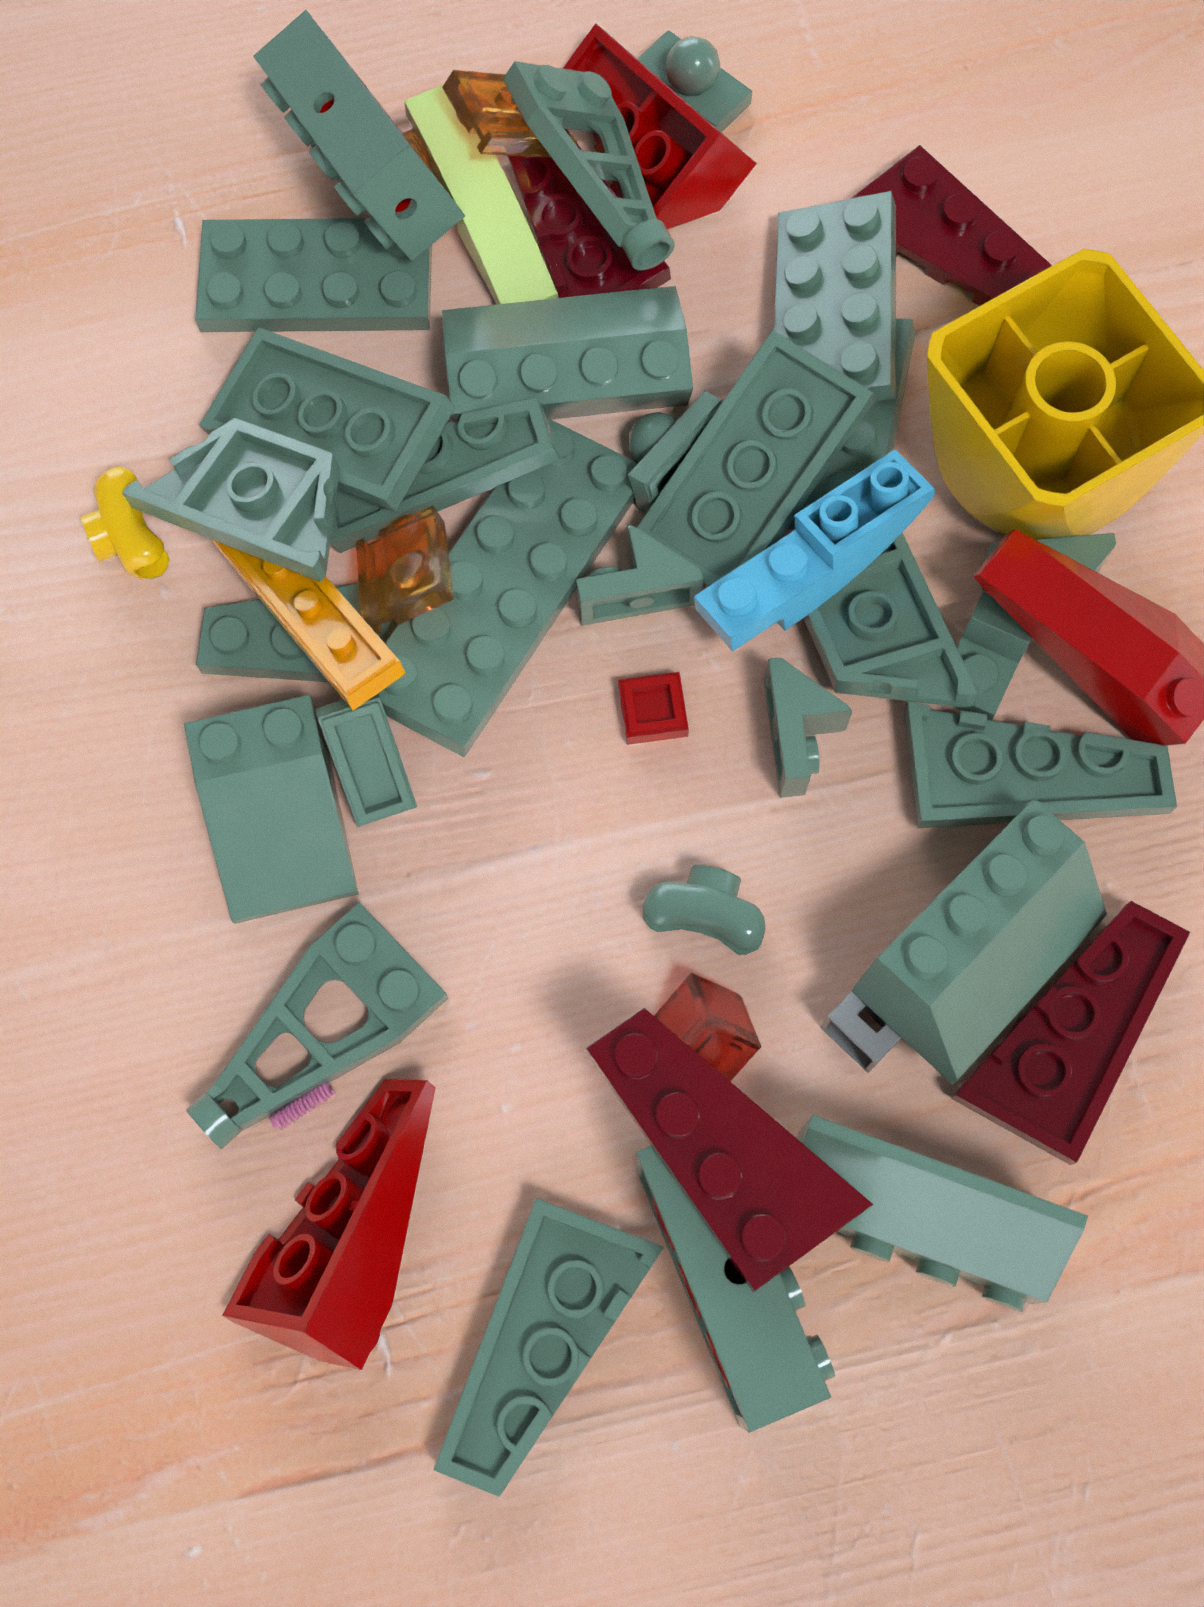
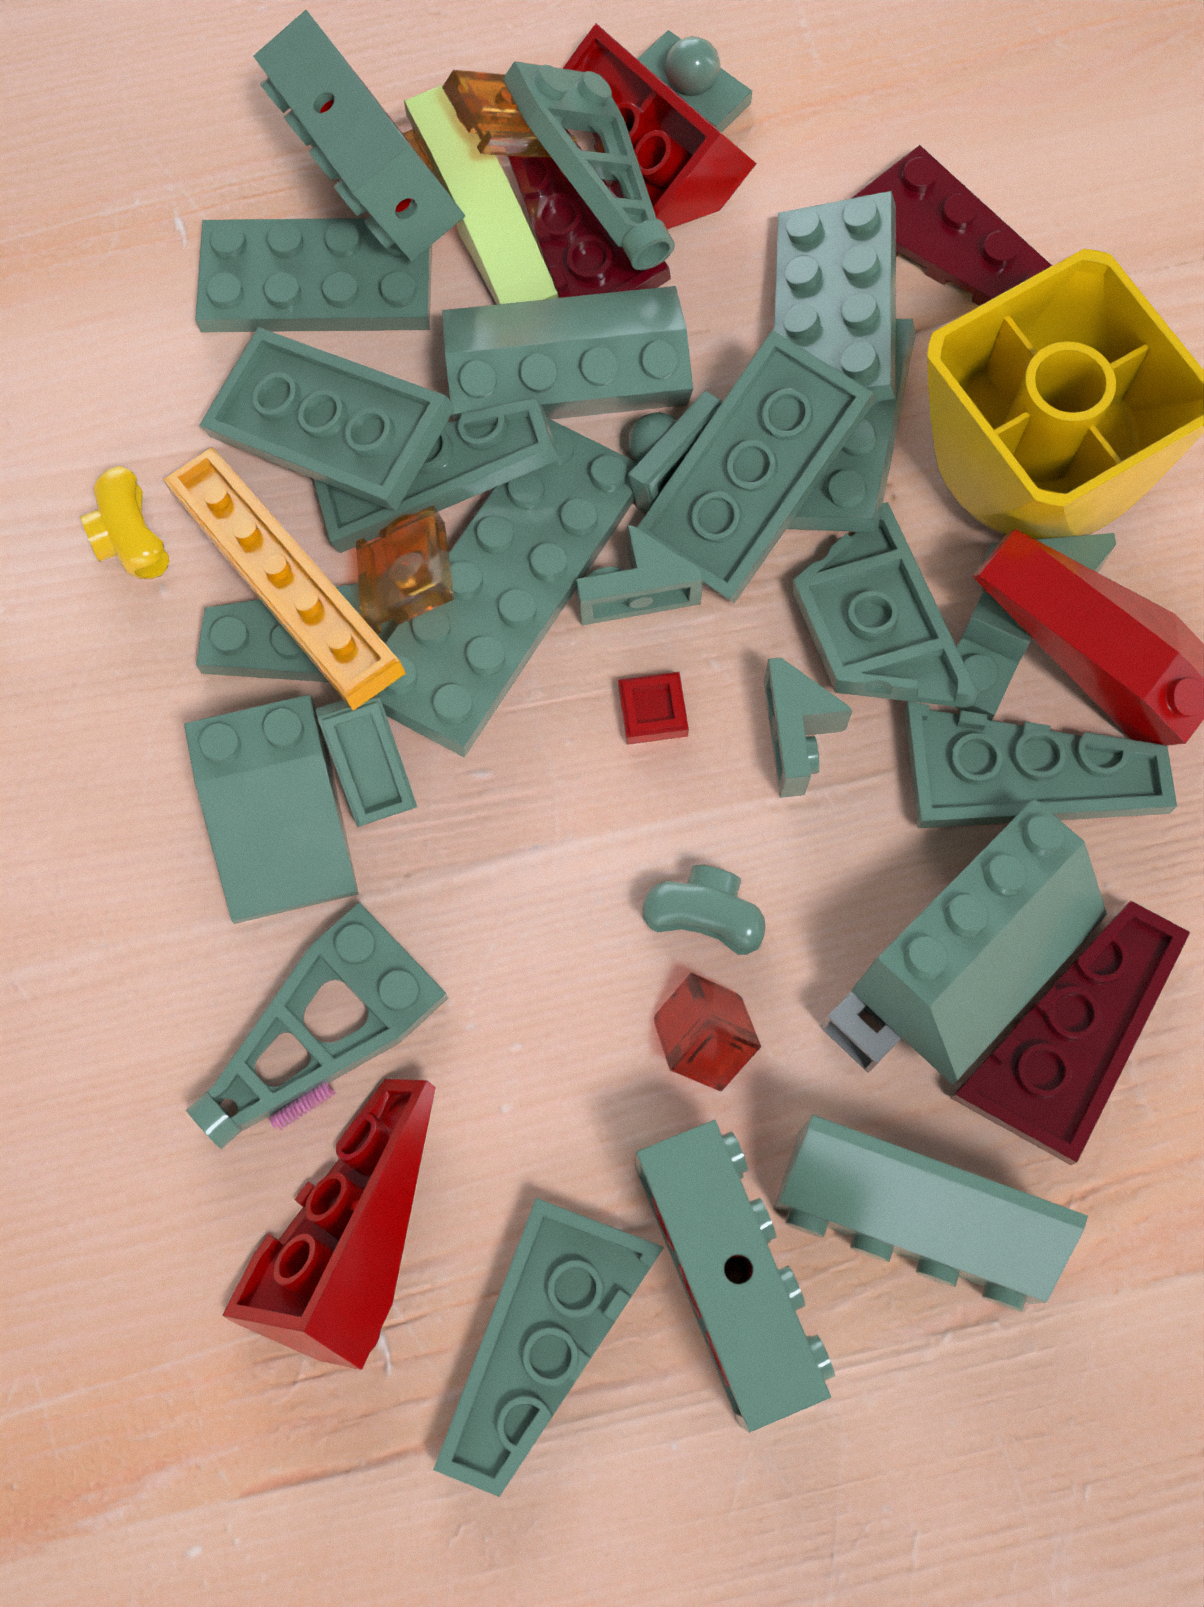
(252, 495): sand green wing -> none
(734, 1162): dark red wing -> none
(821, 556): medium azure slope -> none

